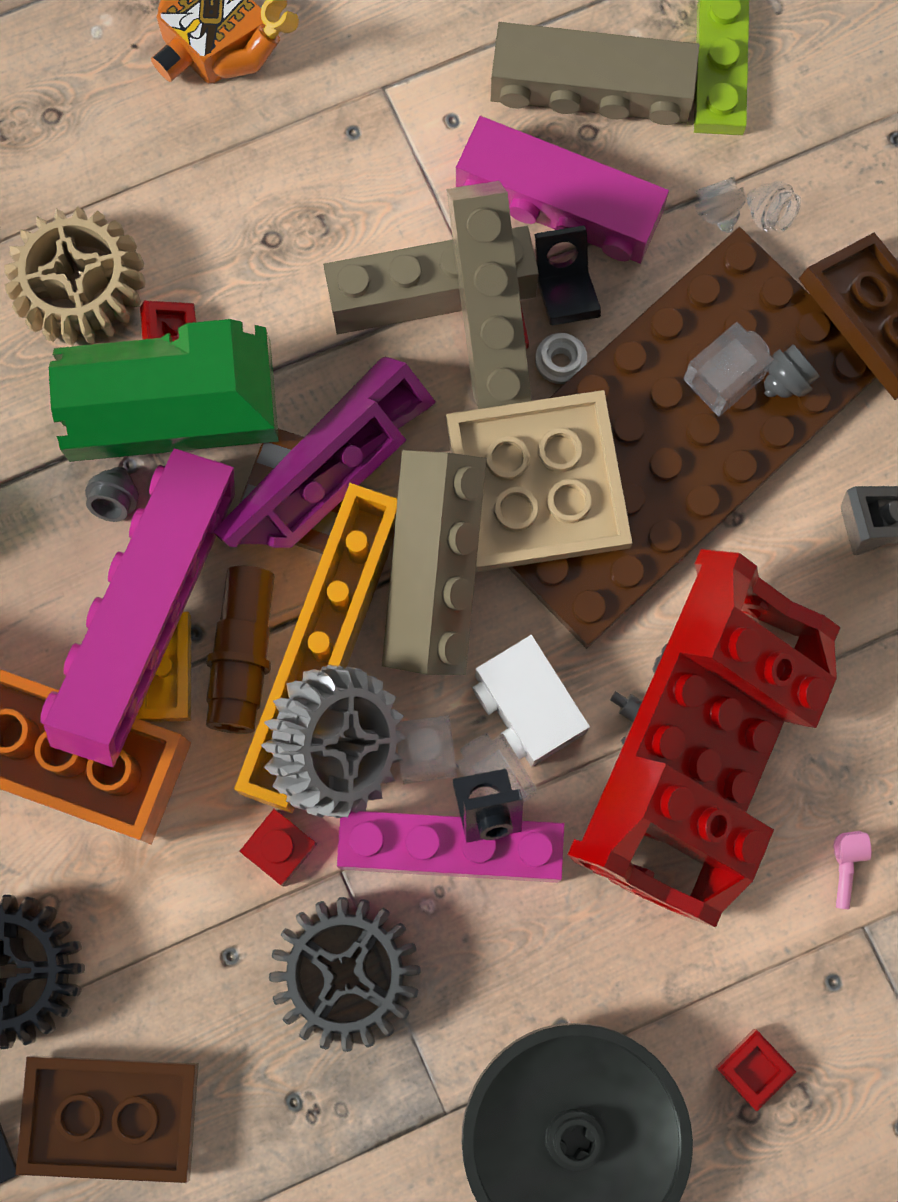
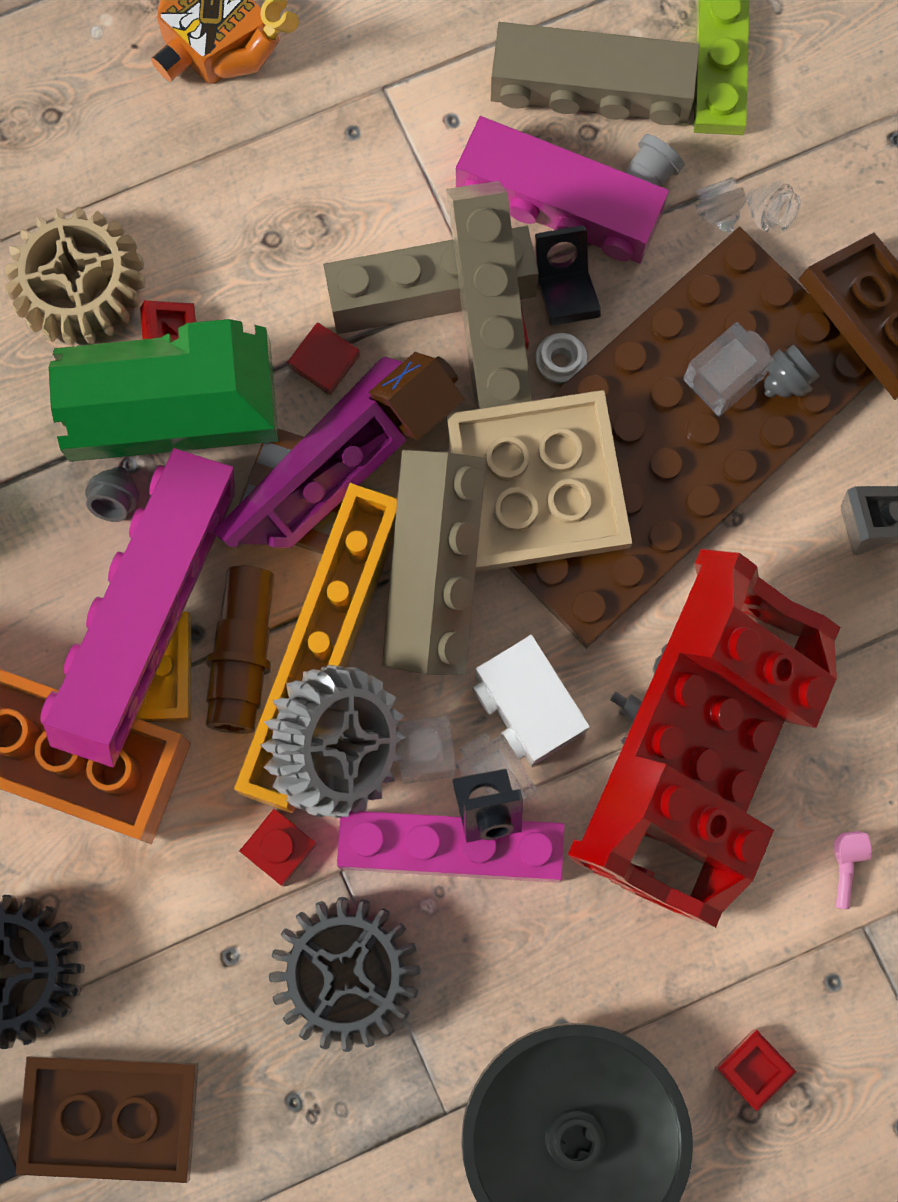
(323, 358): none -> red tile
(418, 394): none -> reddish brown brick
(655, 161): none -> light grey piece

